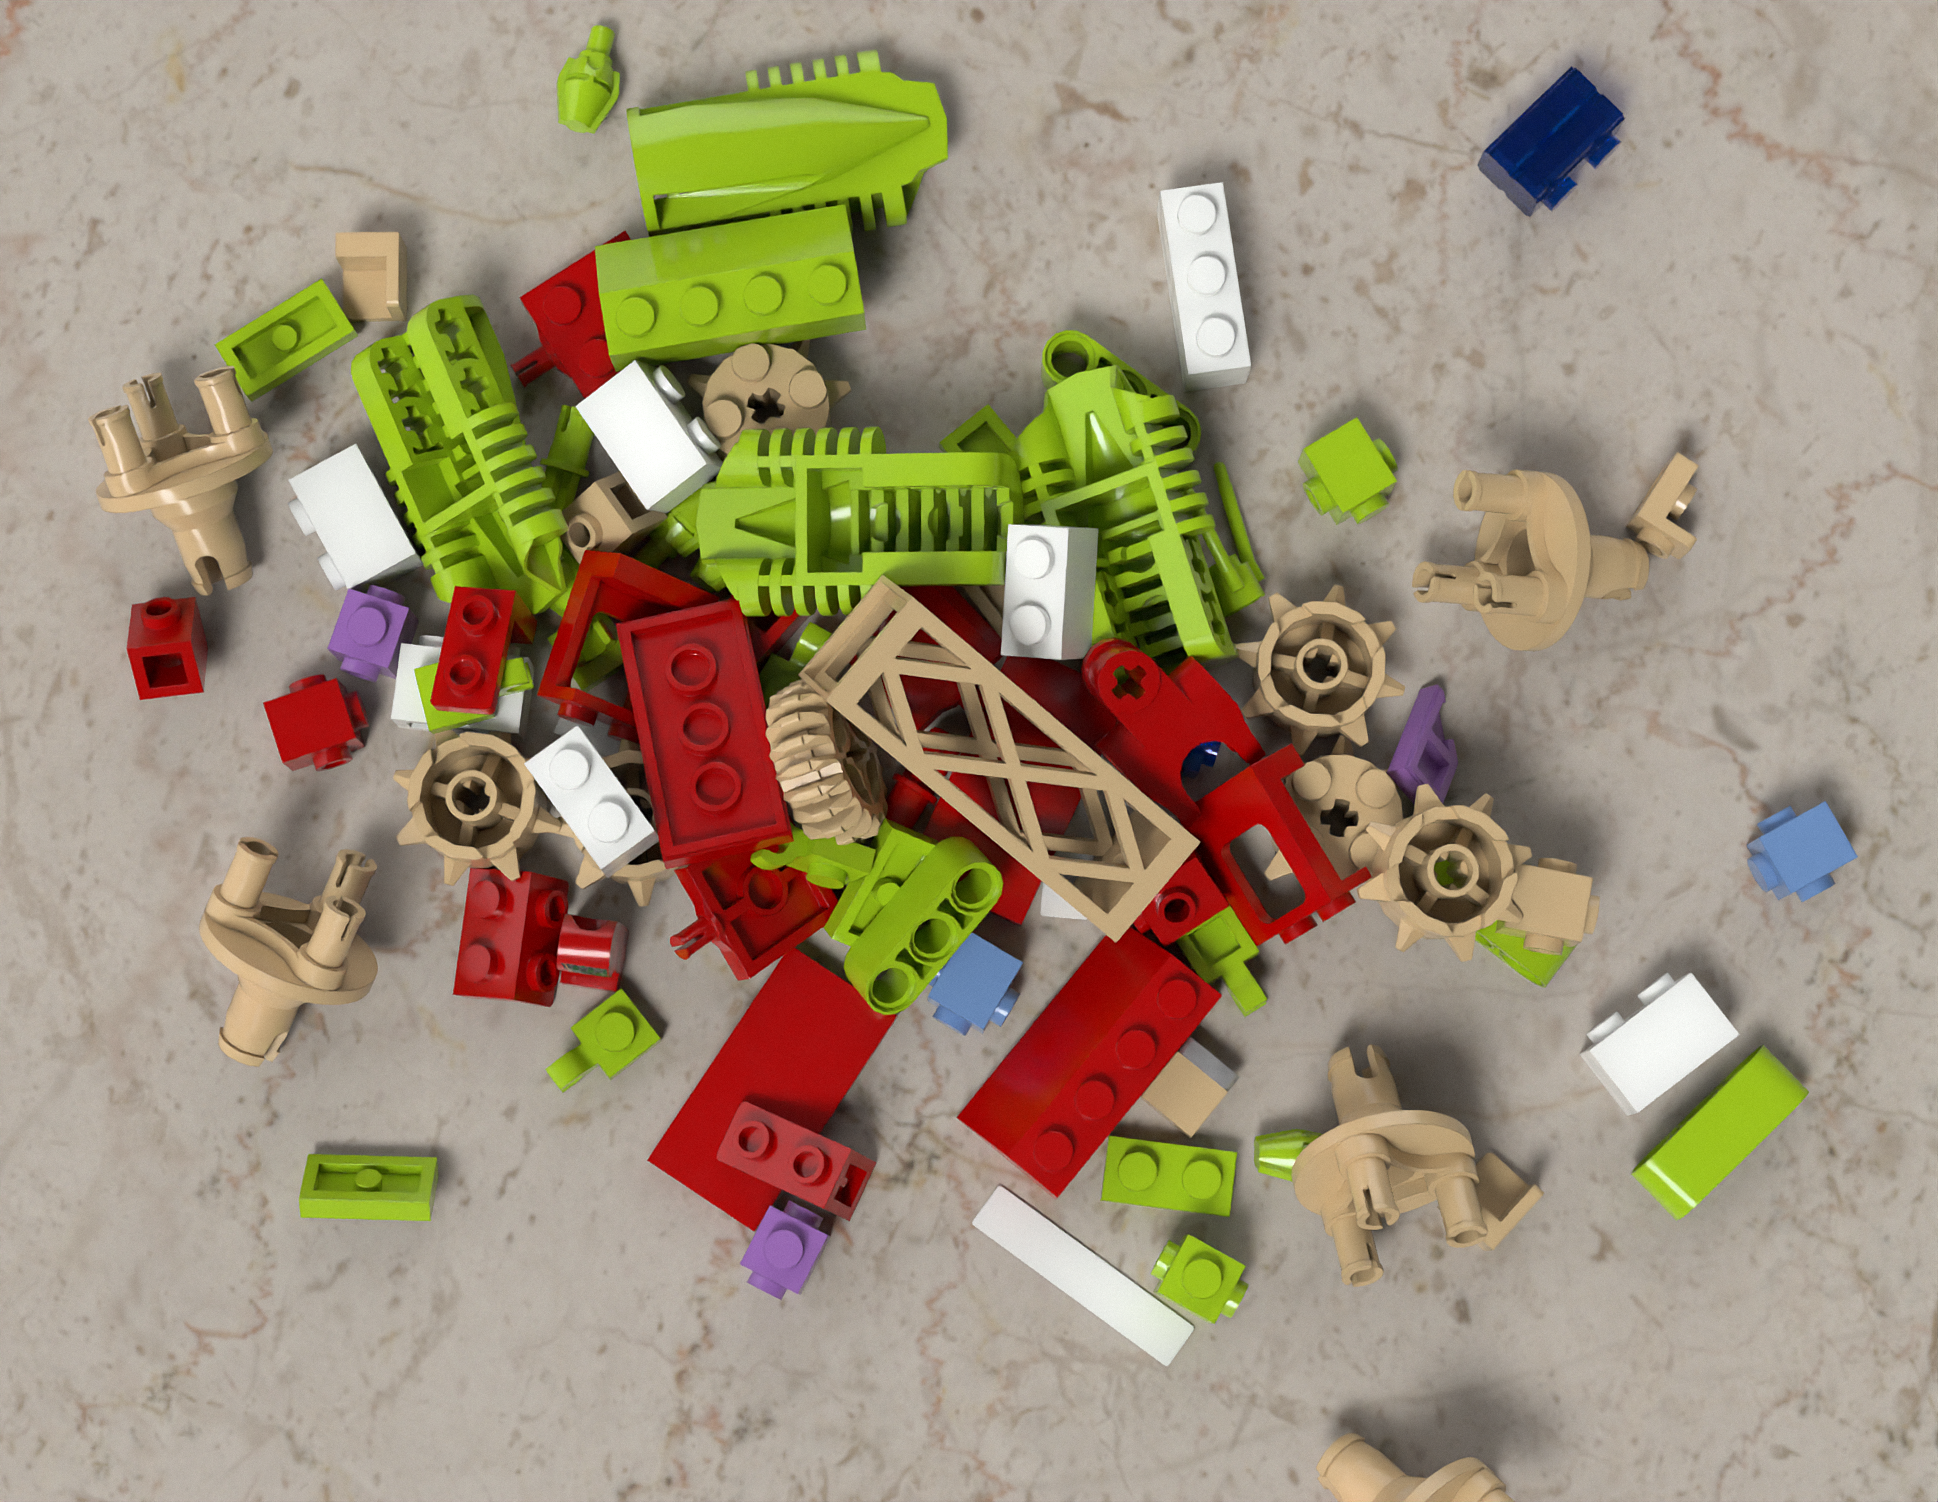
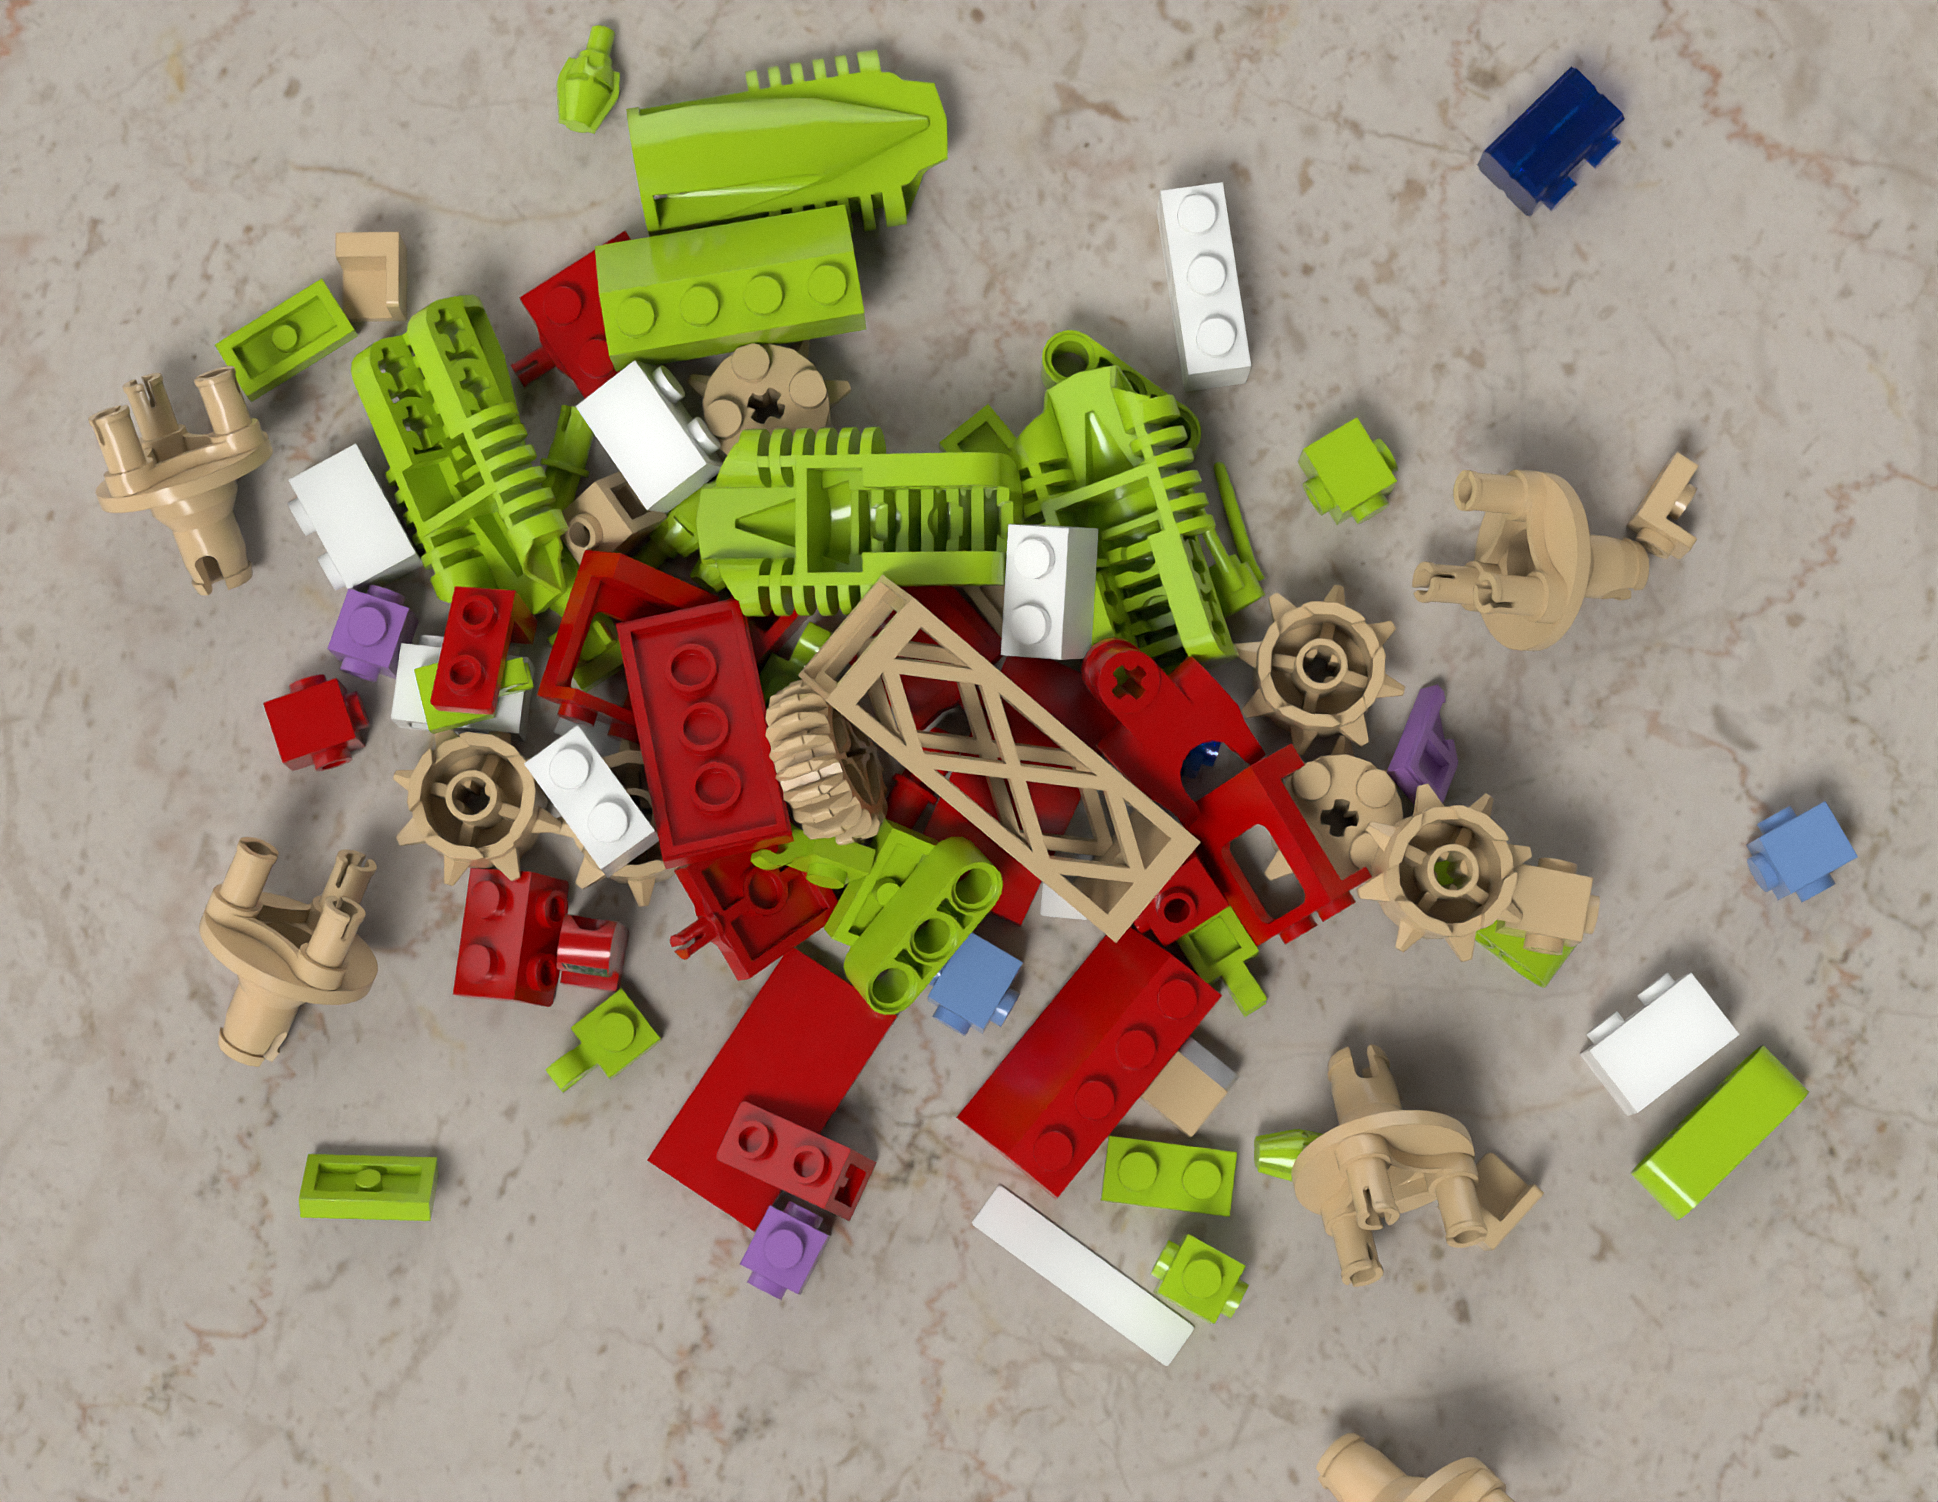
(167, 647): red brick -> none

